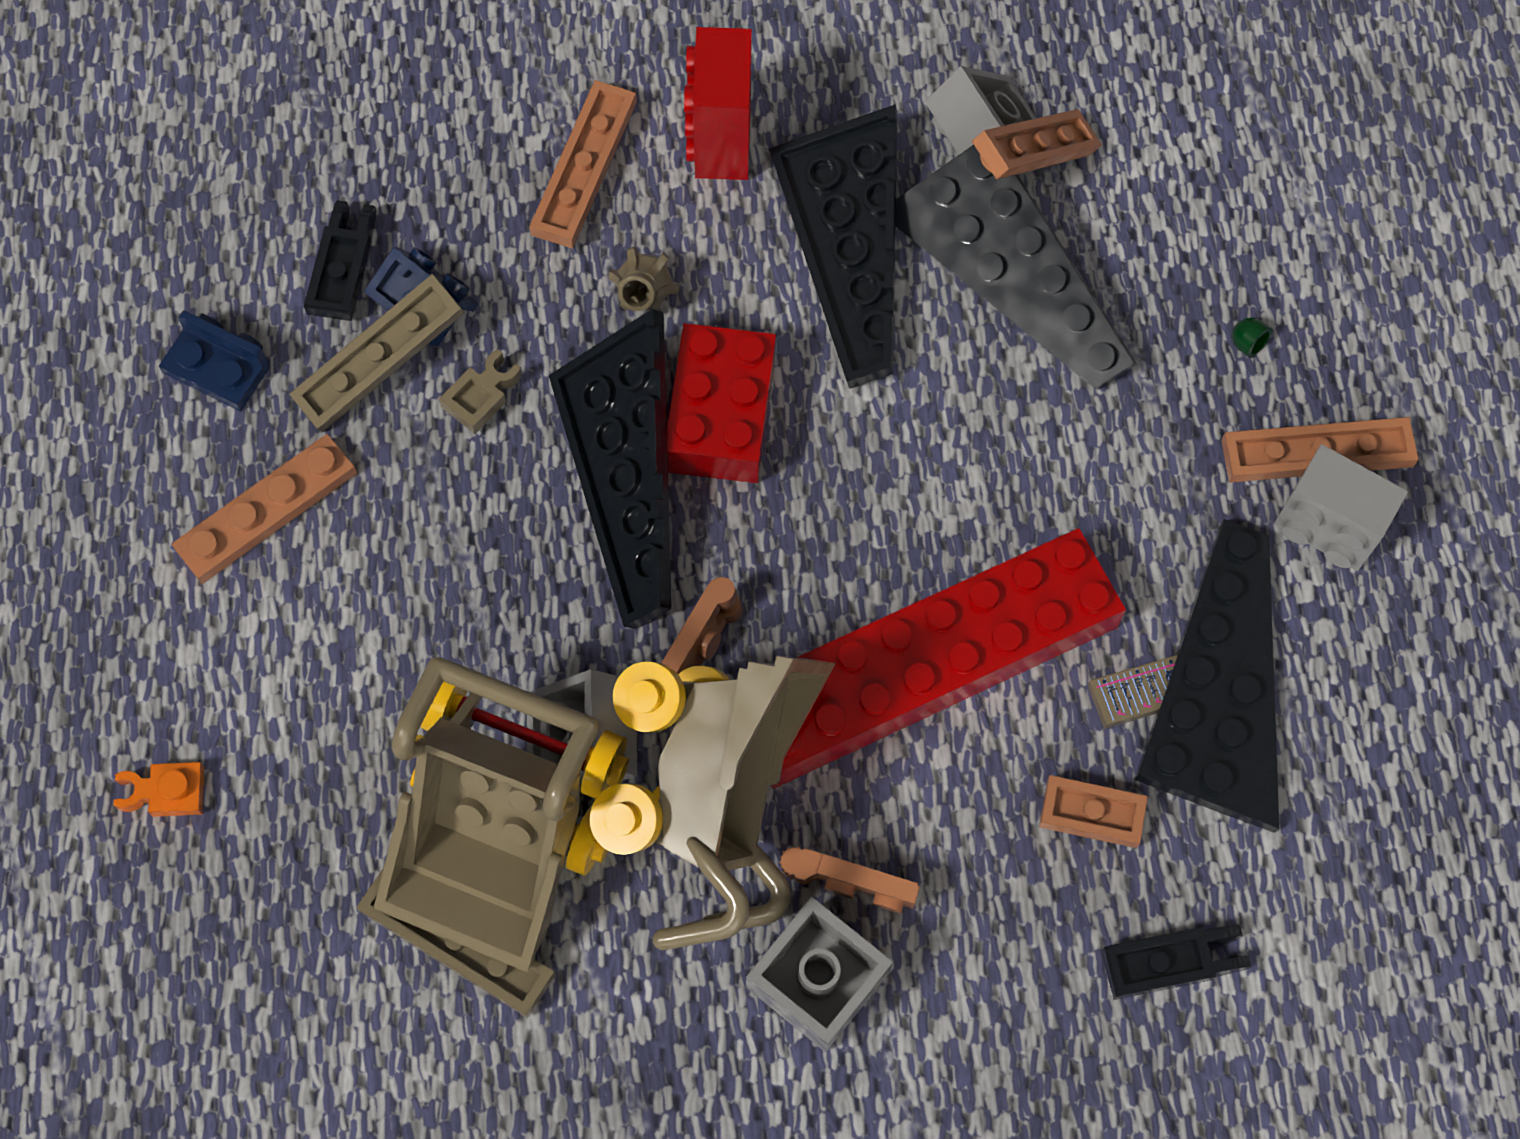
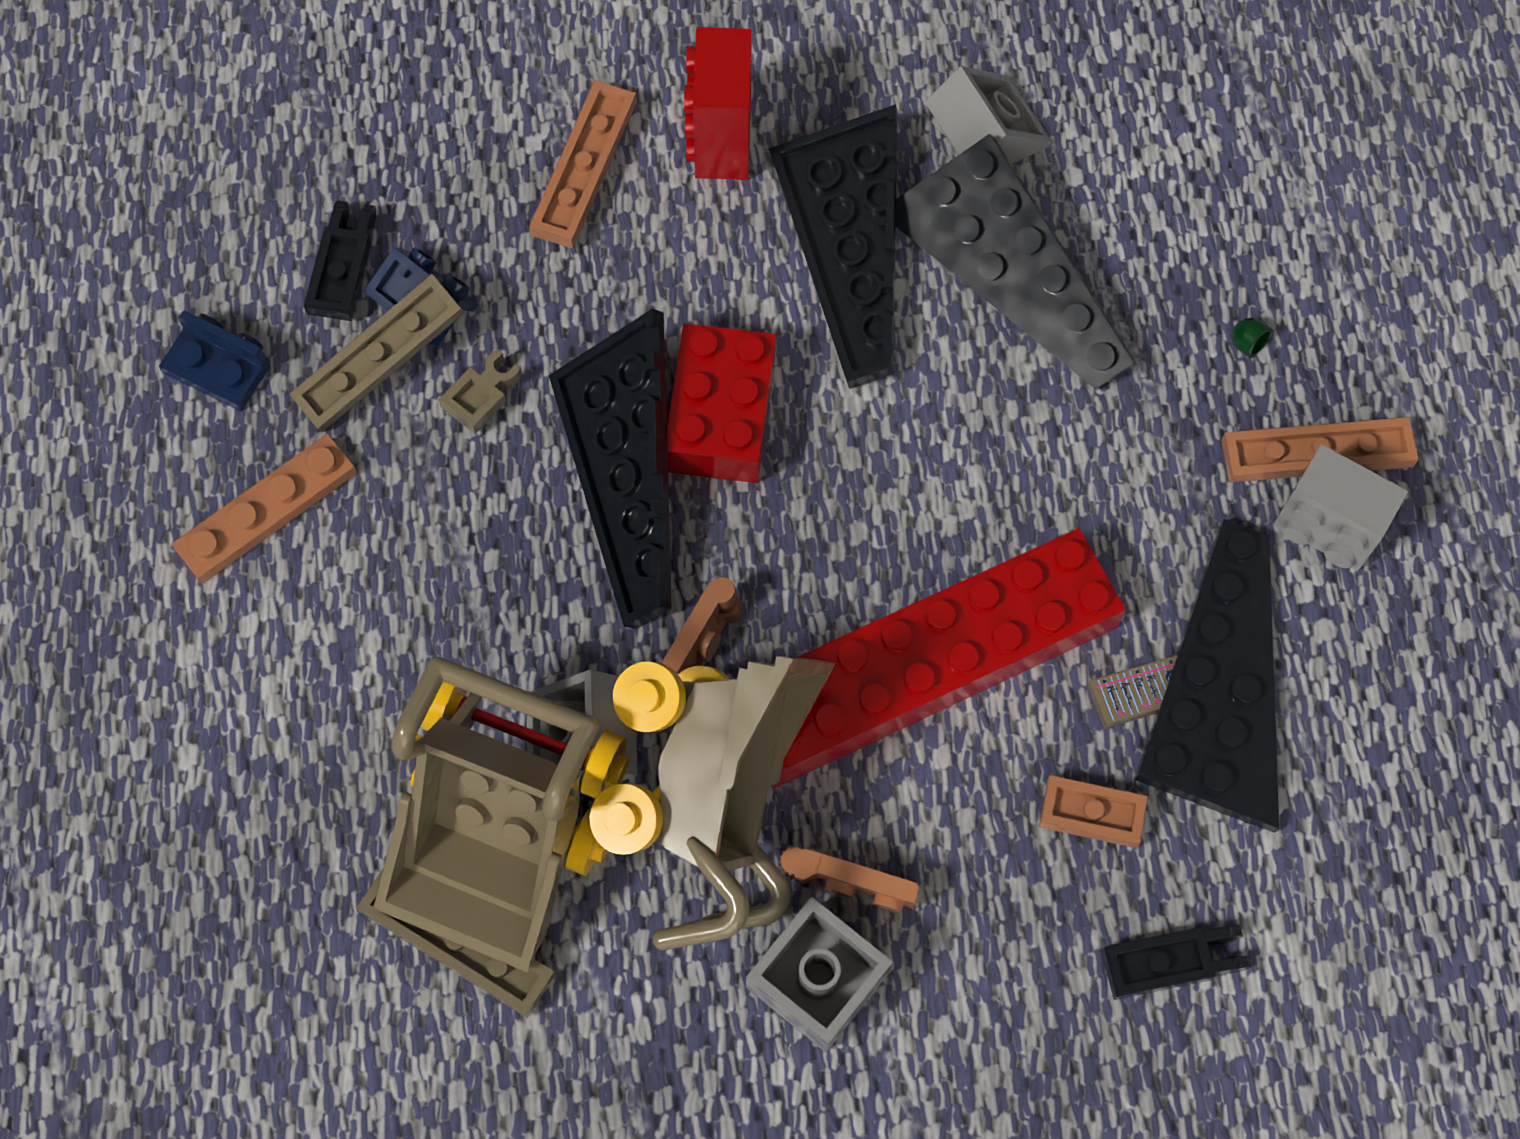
(170, 790): orange plate -> none
(643, 281): dark tan rock -> none
(1036, 143): nougat plate -> none

